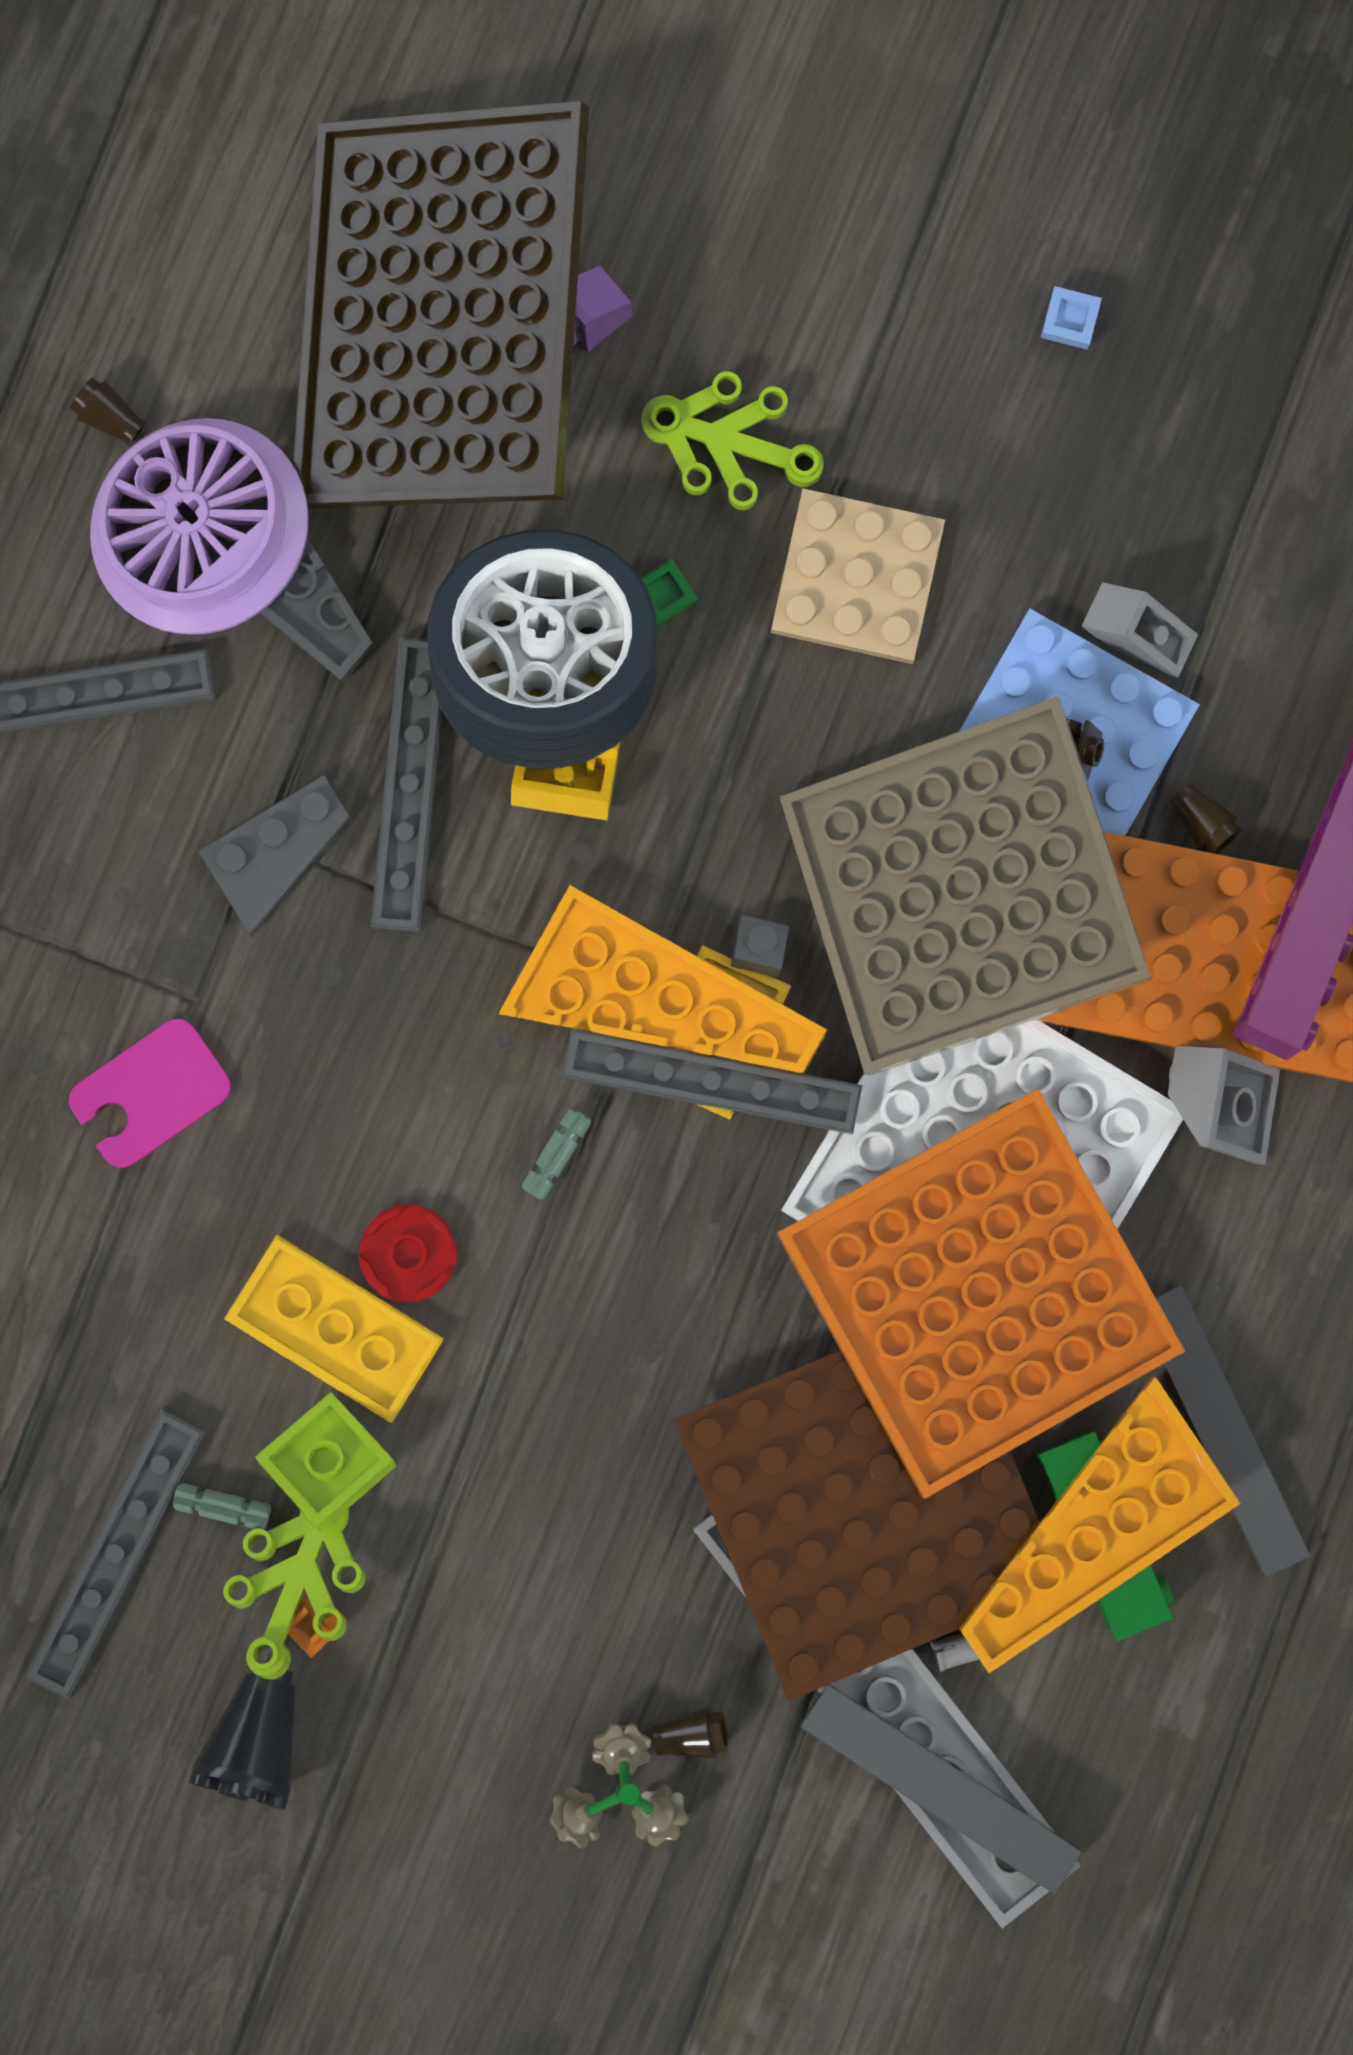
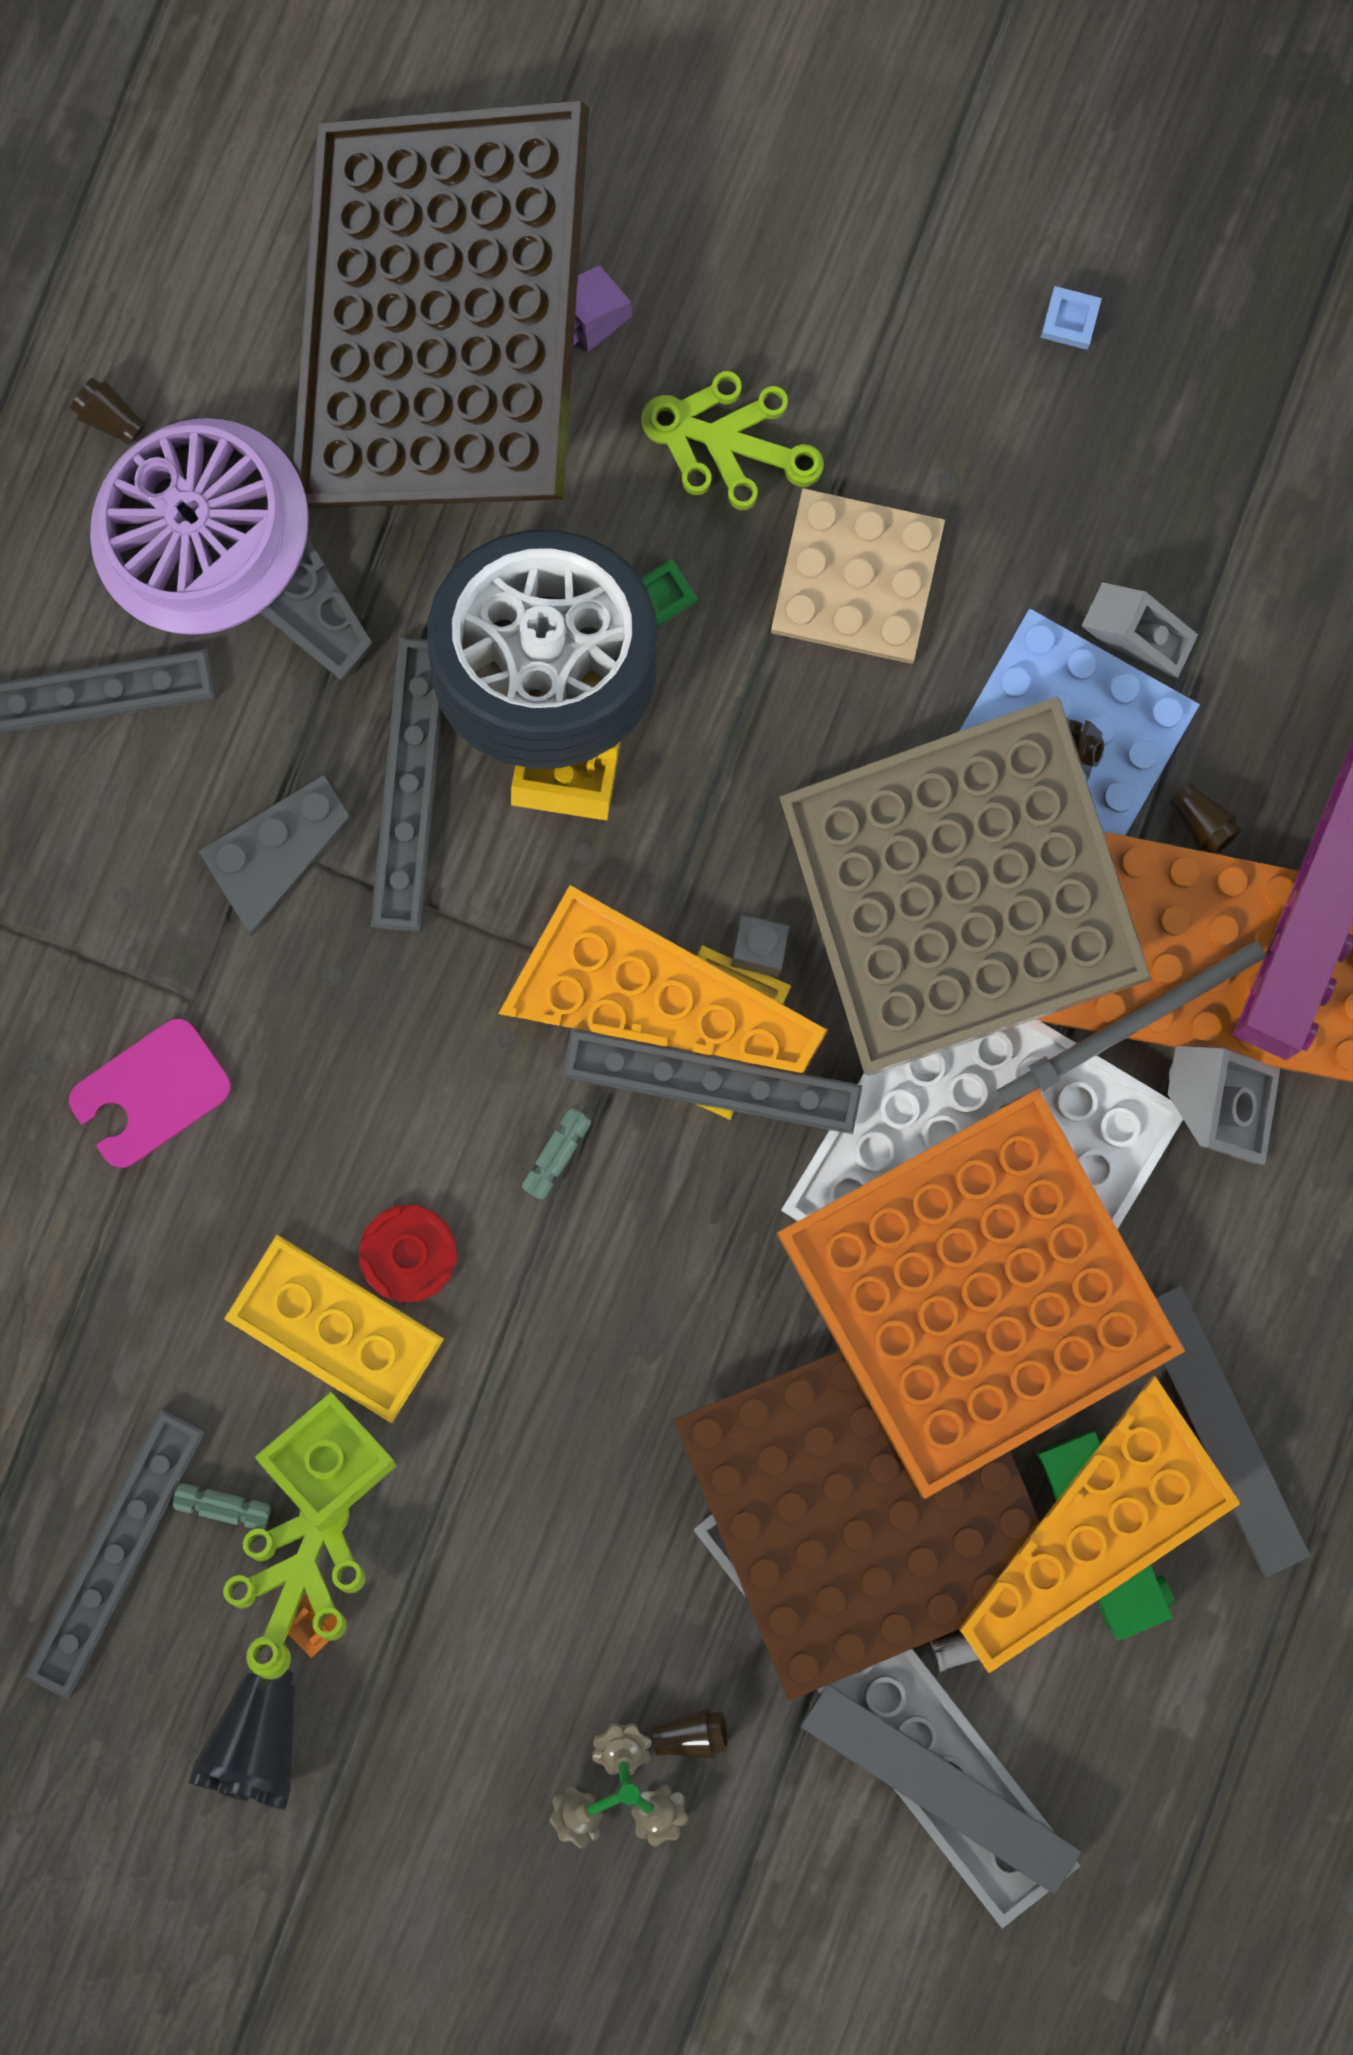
(1046, 1072): none -> dark grey bar

